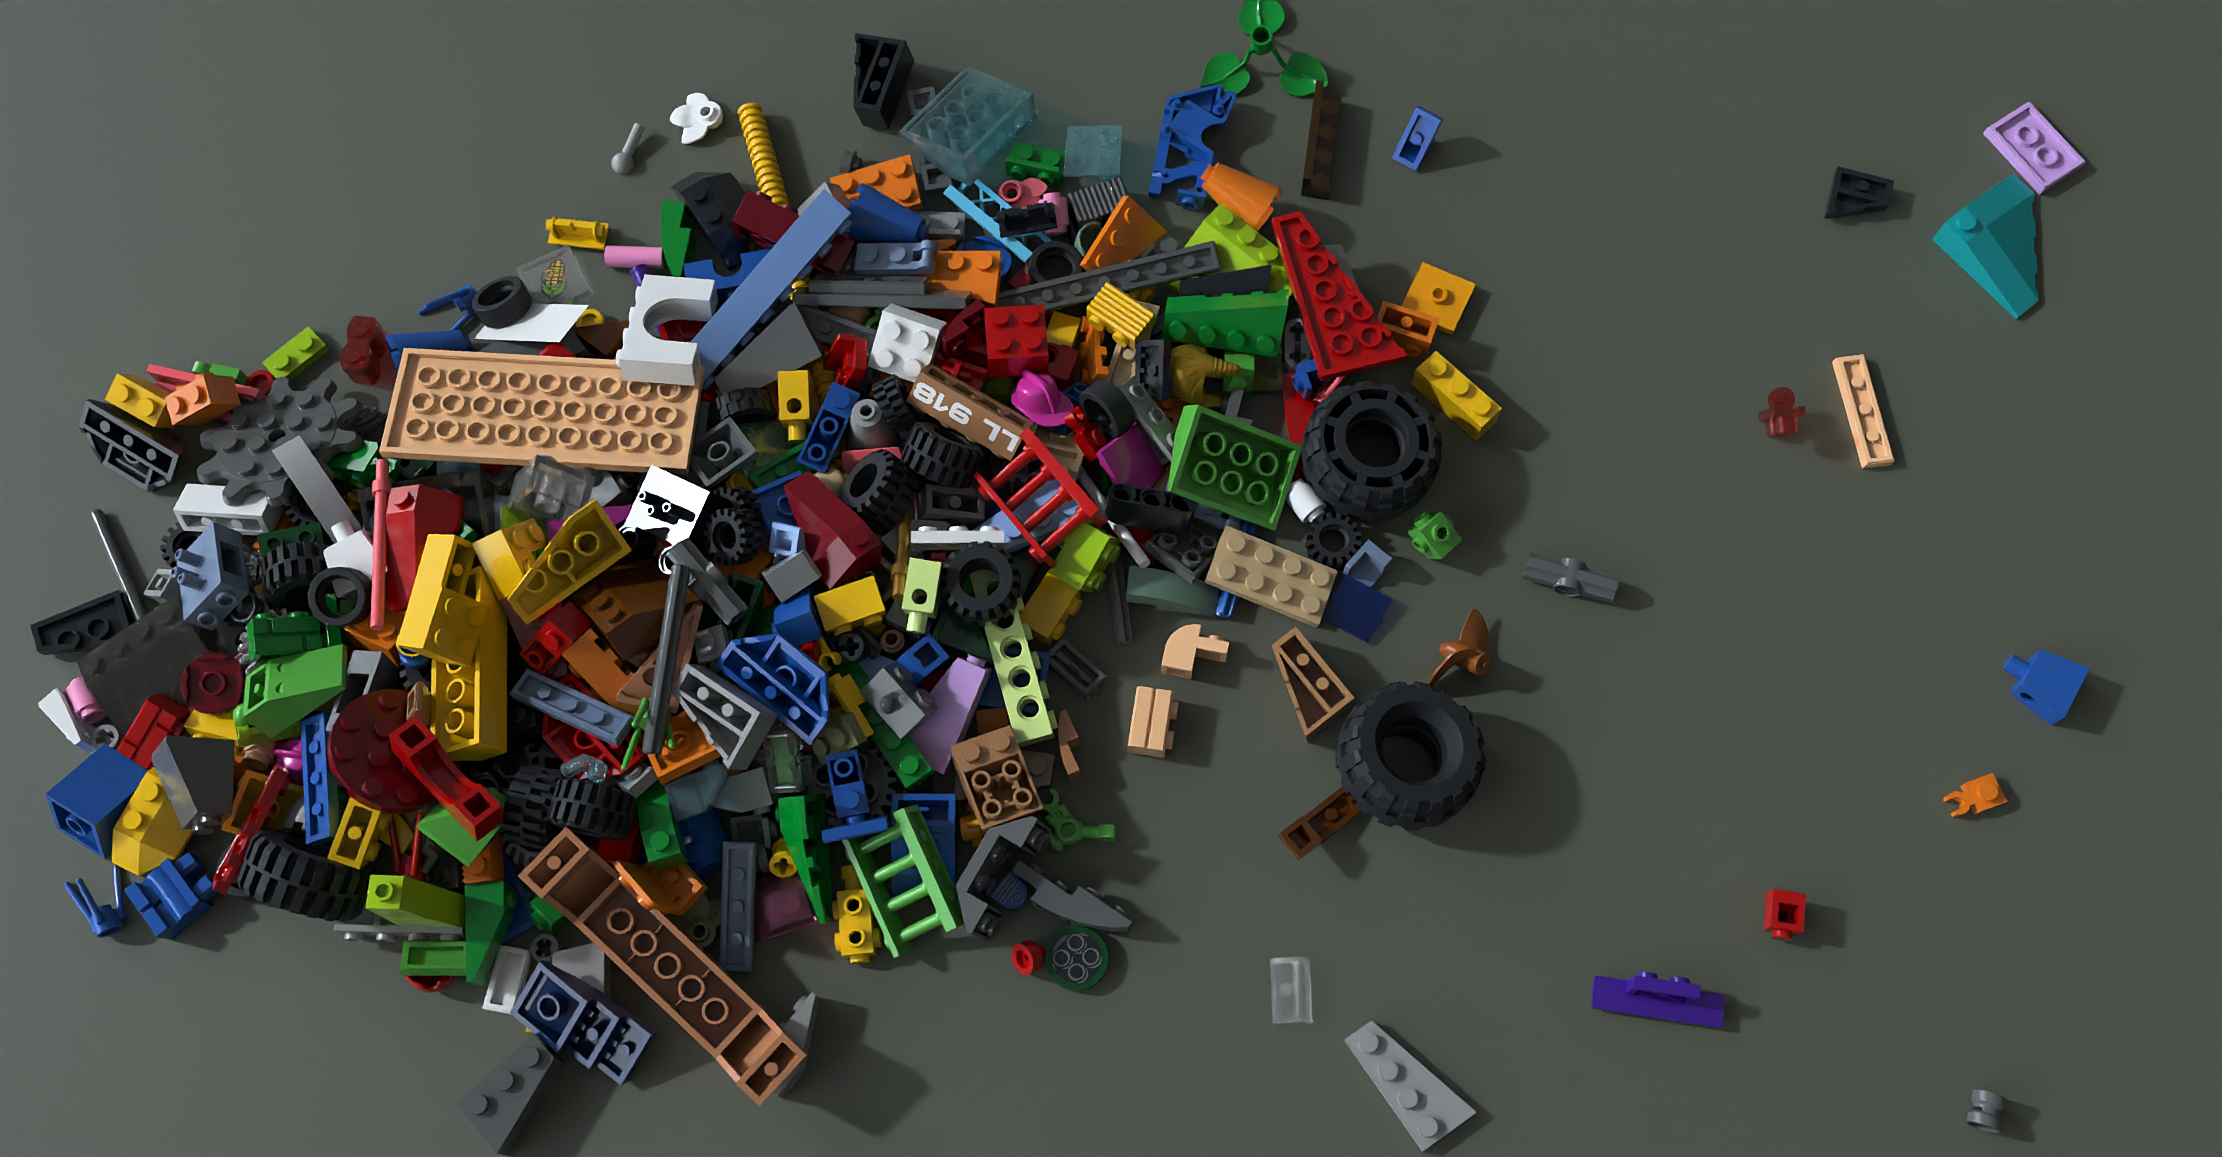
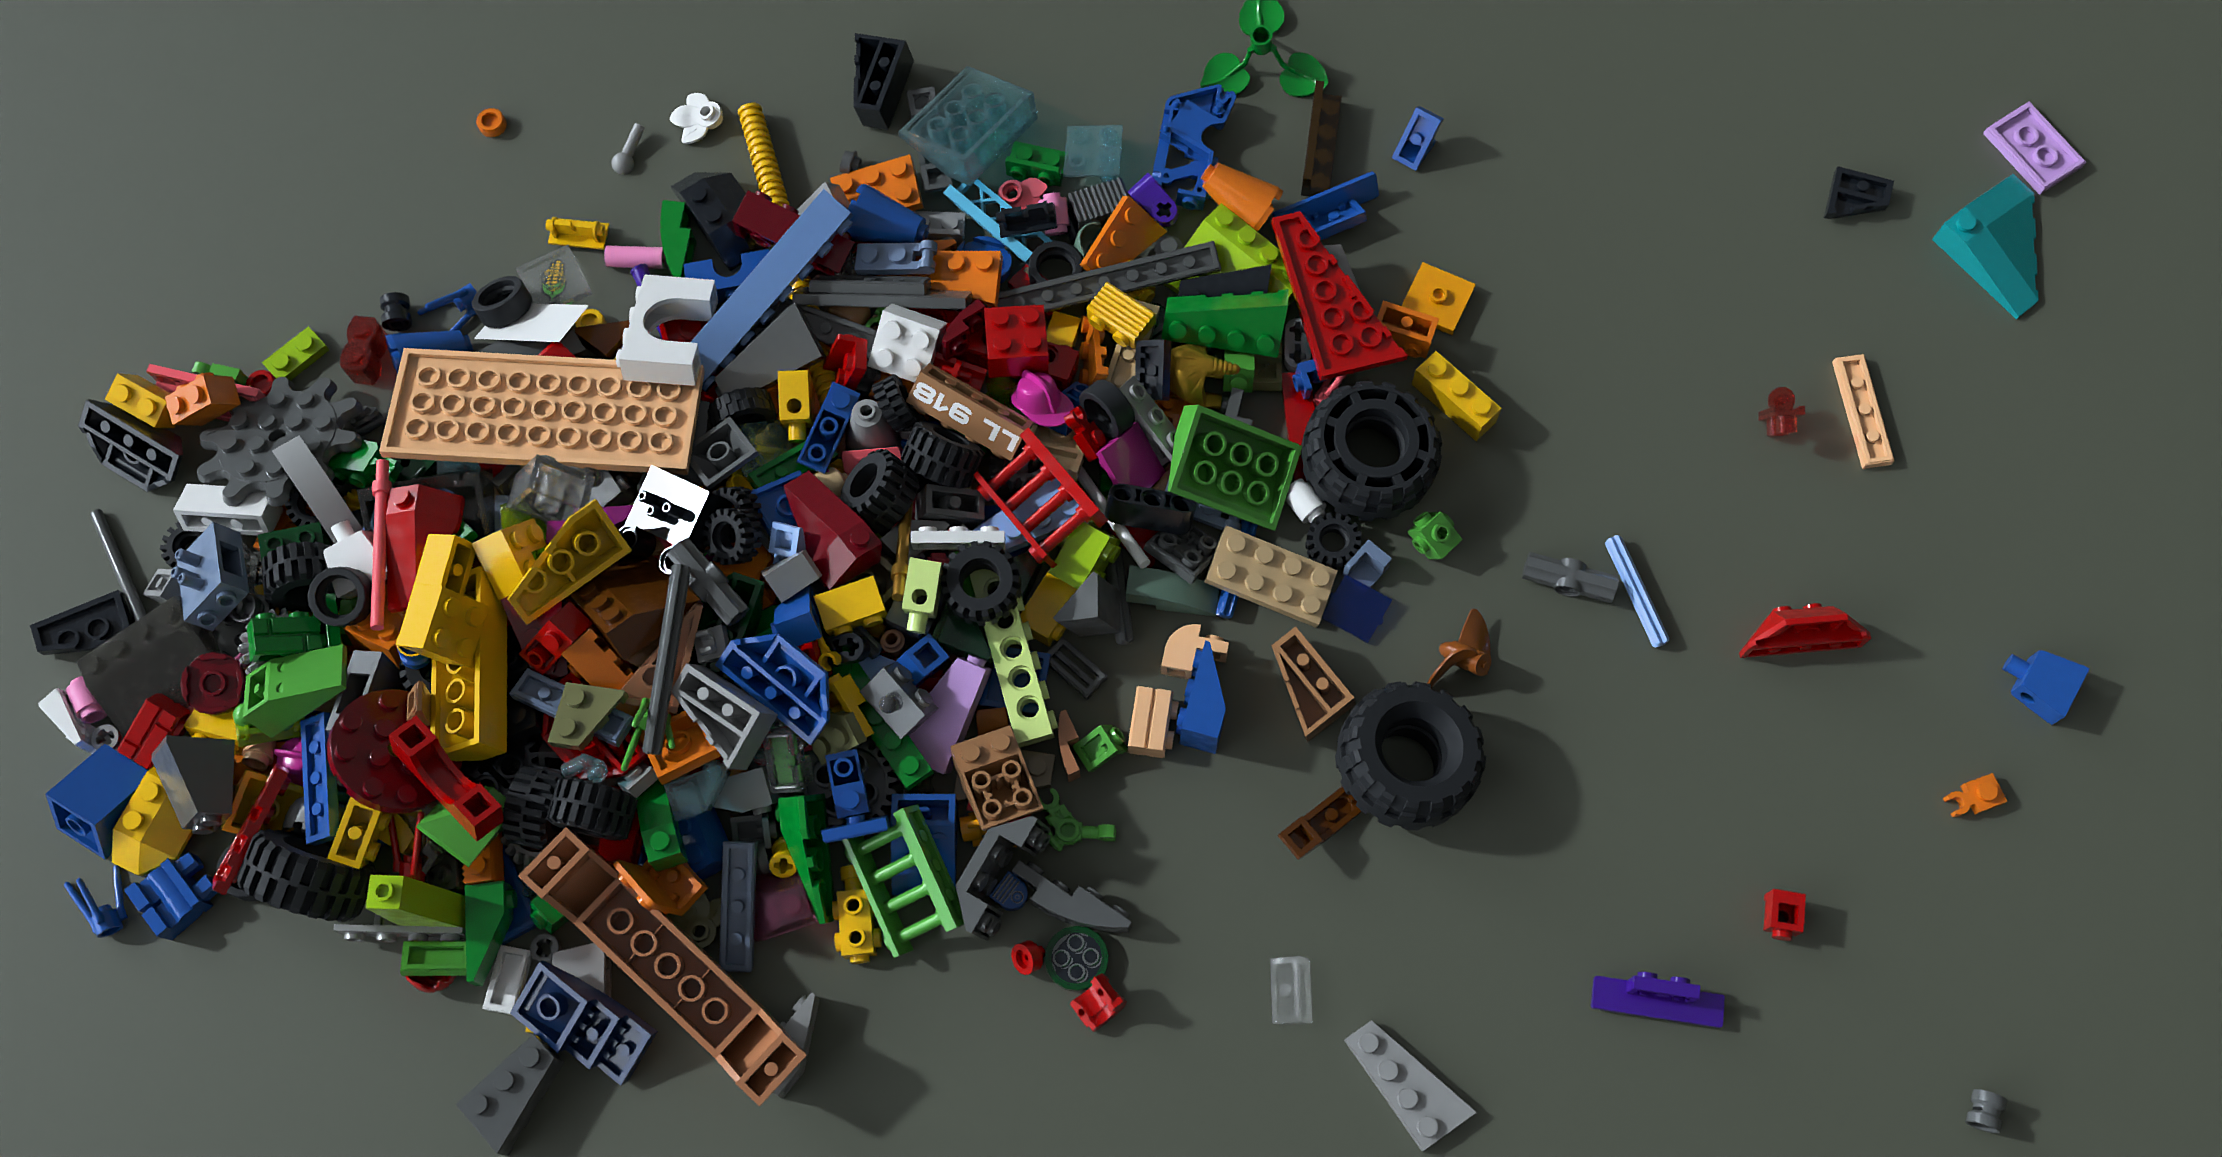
(395, 311): none -> black wheel
(491, 122): none -> orange tile
(582, 713): none -> olive wing
(1092, 608): none -> dark grey slope
(1098, 1003): none -> red piece
(1100, 746): none -> bright green bracket
(1152, 198): none -> dark purple piece
(1204, 717): none -> blue slope
(1336, 207): none -> blue bracket
(1637, 591): none -> light blue axle
(1805, 631): none -> red wedge

